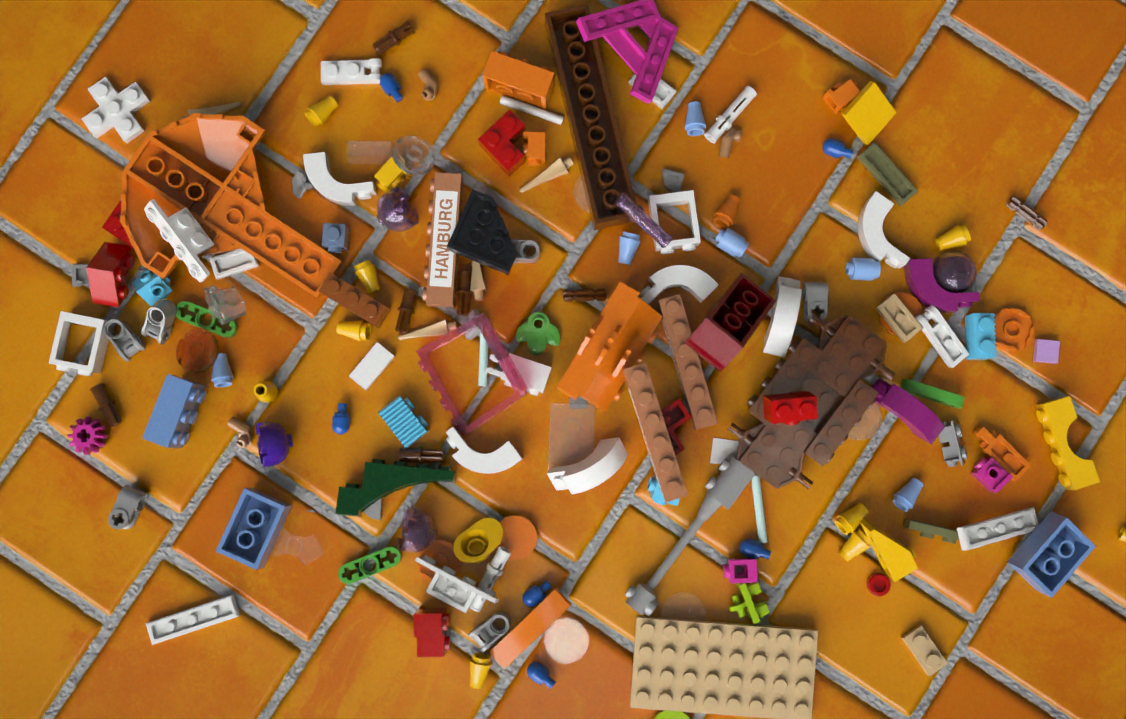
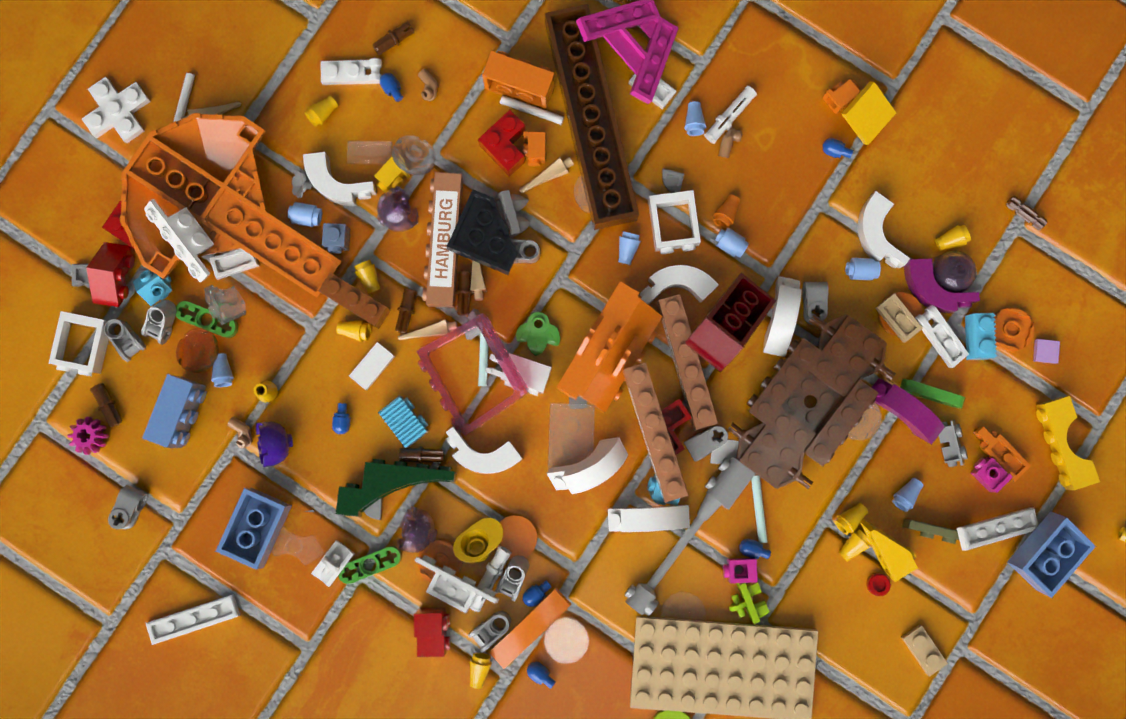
(184, 97): none -> white bar
(305, 214): none -> light blue brick
(333, 563): none -> white hips
(507, 206): none -> light grey tile
(512, 580): none -> light grey piece
(584, 295): reddish brown axle -> none
(636, 214): clear purple pin -> none
(649, 518): none -> white arch
(702, 443): none -> light grey piece
(790, 407): red brick -> none
(887, 174): olive plate -> none

